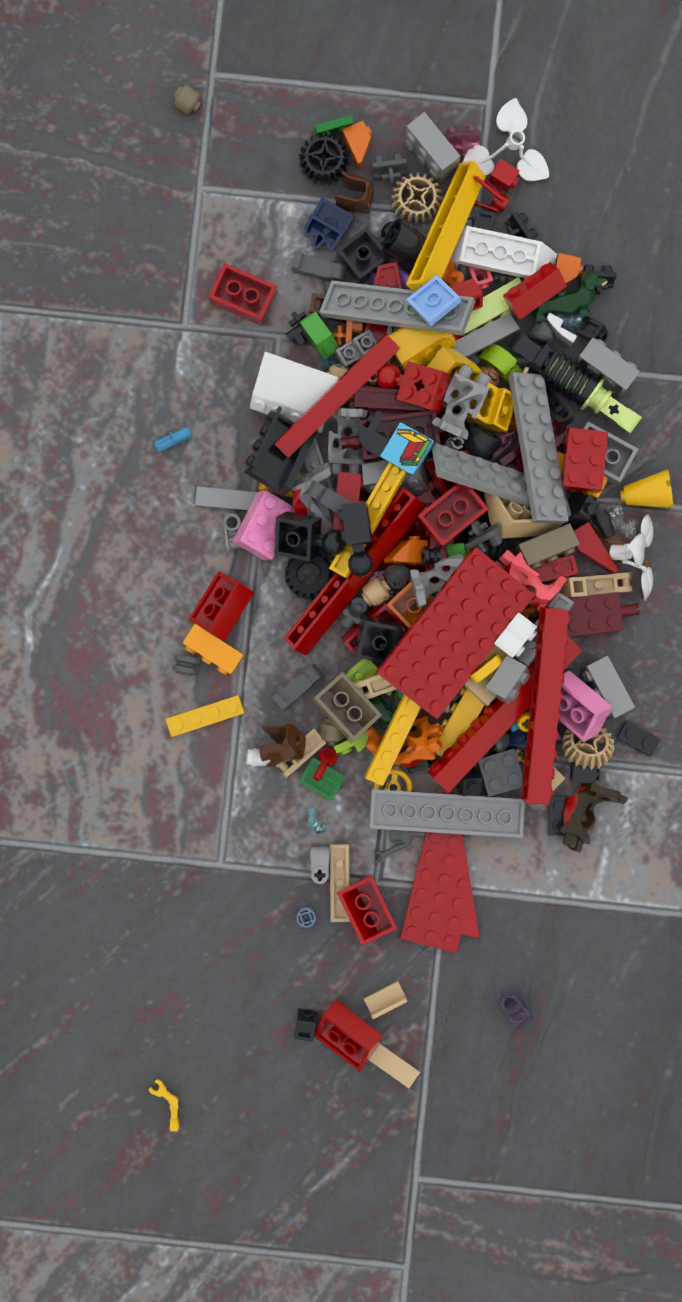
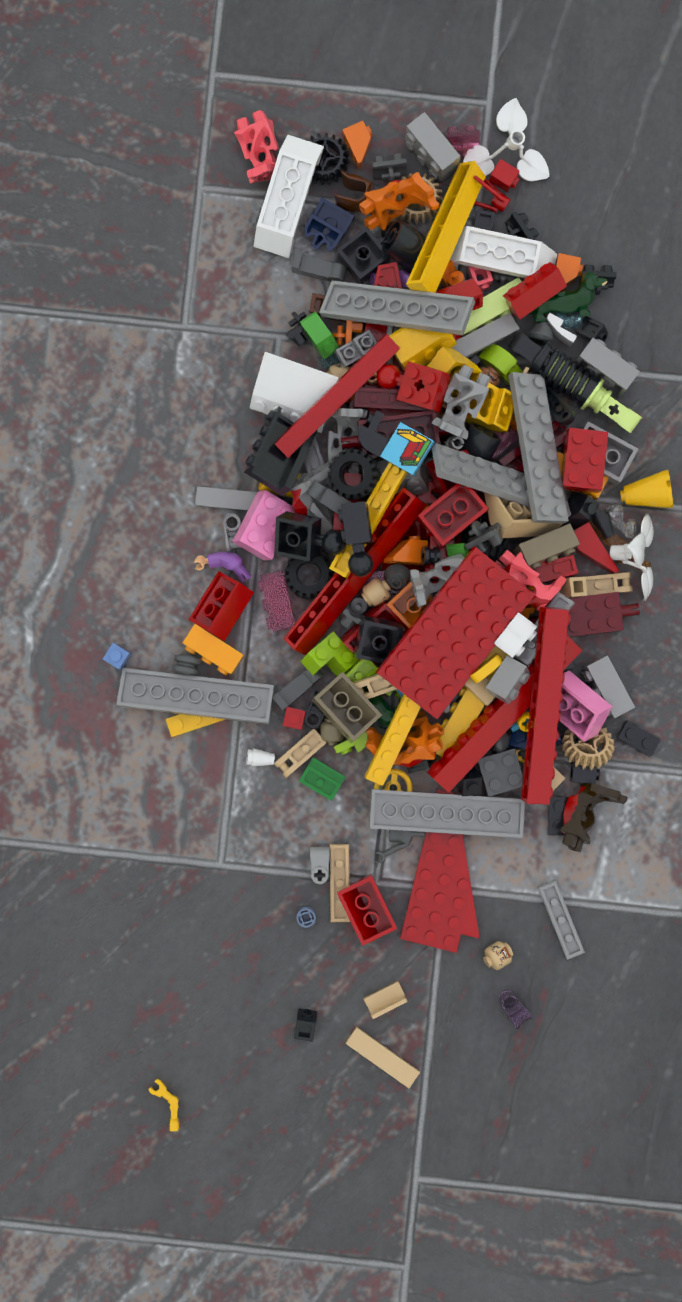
(117, 656): none -> medium blue brick
(172, 439): dark azure axle -> none
(186, 99): dark tan head -> none
(195, 695): none -> light grey plate
(224, 559): none -> medium lavender arm
(243, 294): red brick -> none
(256, 135): none -> coral hips
(276, 601): none -> clear pink brick
(286, 195): none -> white slope
(286, 747): reddish brown piece -> none
(294, 718): none -> red brick
(313, 710): none -> black piece
(313, 822): clear light blue arm -> none
(327, 758): red plate -> none
(330, 653): none -> lime brick
(337, 124): green plate -> none
(337, 474): none -> black tyre
(348, 1035): red slope -> none
(382, 200): none -> orange hips
(434, 300): light blue plate -> none
(498, 955): none -> tan head
(561, 919): none -> light grey tile

